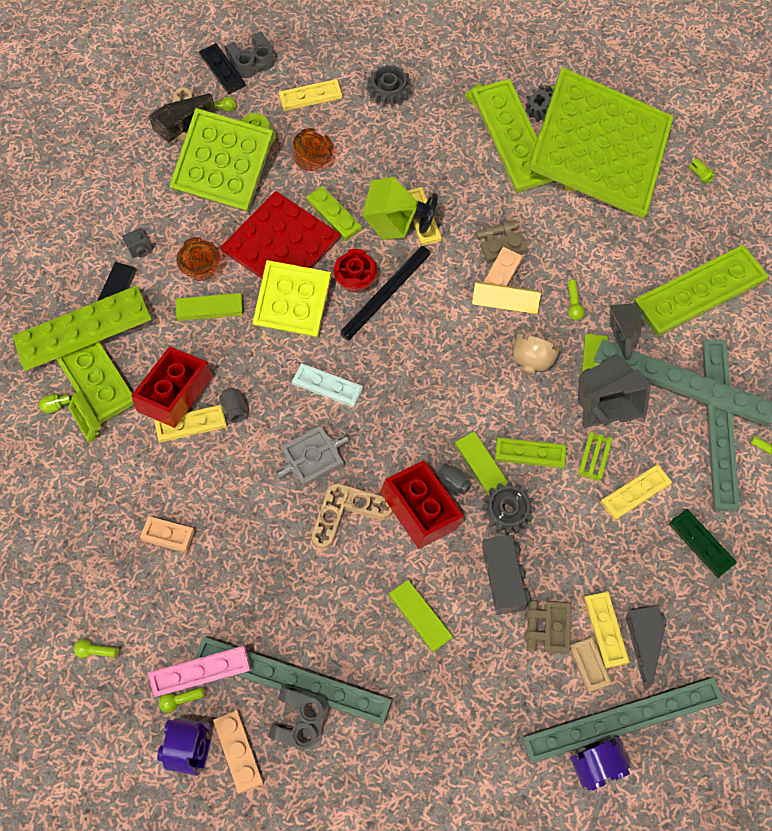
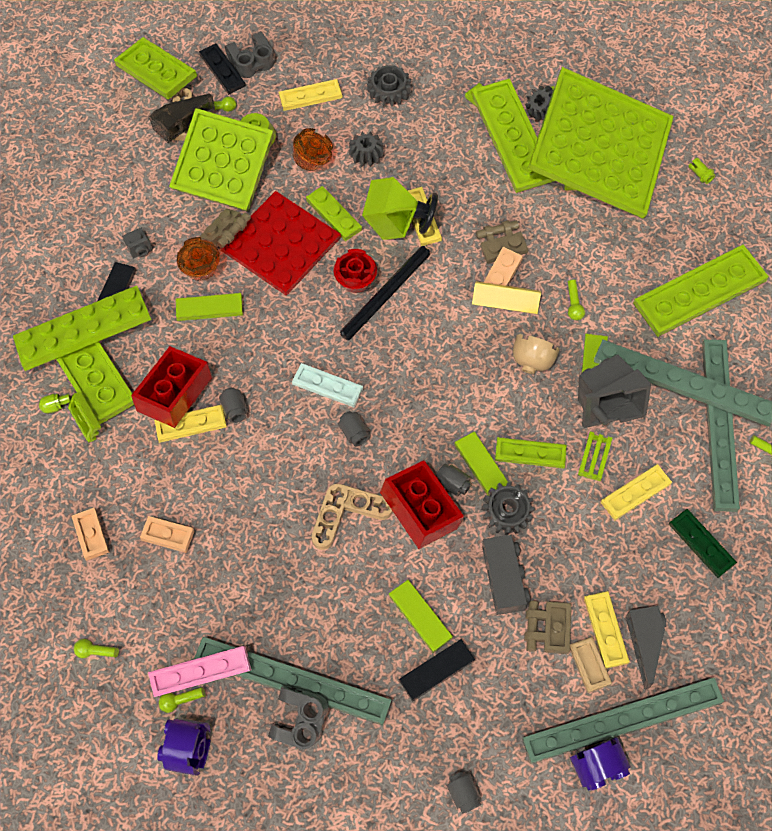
(90, 534): none -> light nougat plate
(155, 68): none -> lime plate
(225, 227): none -> dark tan plate
(238, 752): light nougat plate -> none
(292, 299): neon yellow plate -> none
(311, 456): light grey plate -> none
(353, 428): none -> dark grey brick
(366, 148): none -> dark grey gear
(436, 670): none -> black tile
(463, 792): none -> dark grey brick
(626, 325): dark grey slope -> none

